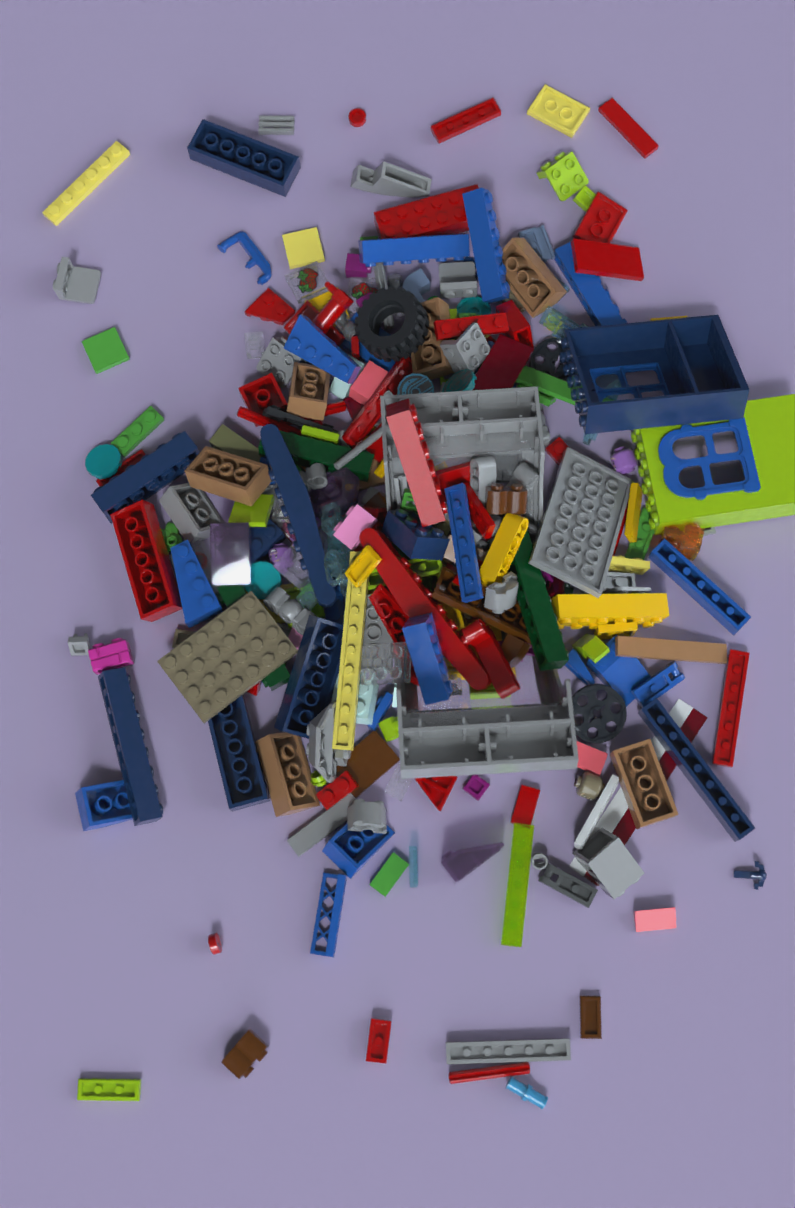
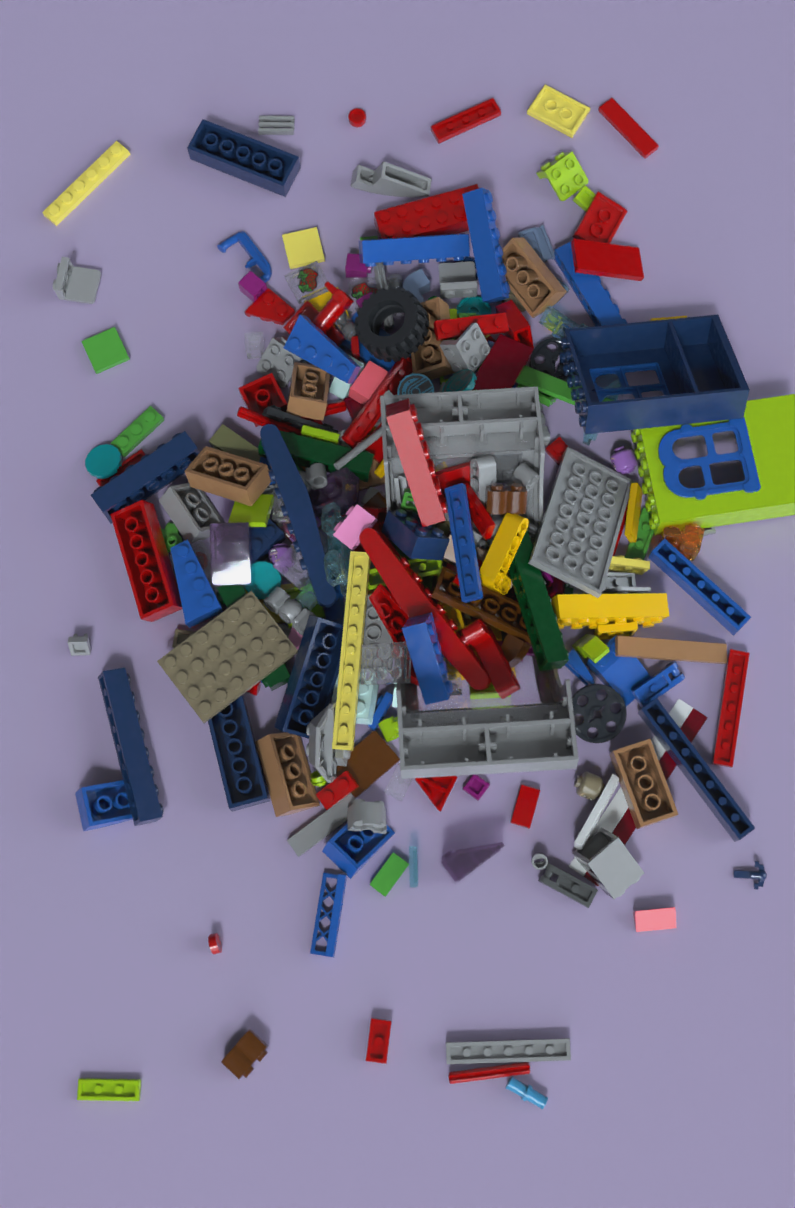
(110, 656): dark pink brick -> none
(252, 286): none -> magenta panel
(363, 566): yellow tile -> none
(502, 595): light grey cylinder -> none
(517, 885): clear neon green tile -> none
(590, 758): coral slope -> none
(590, 1017): reddish brown tile -> none

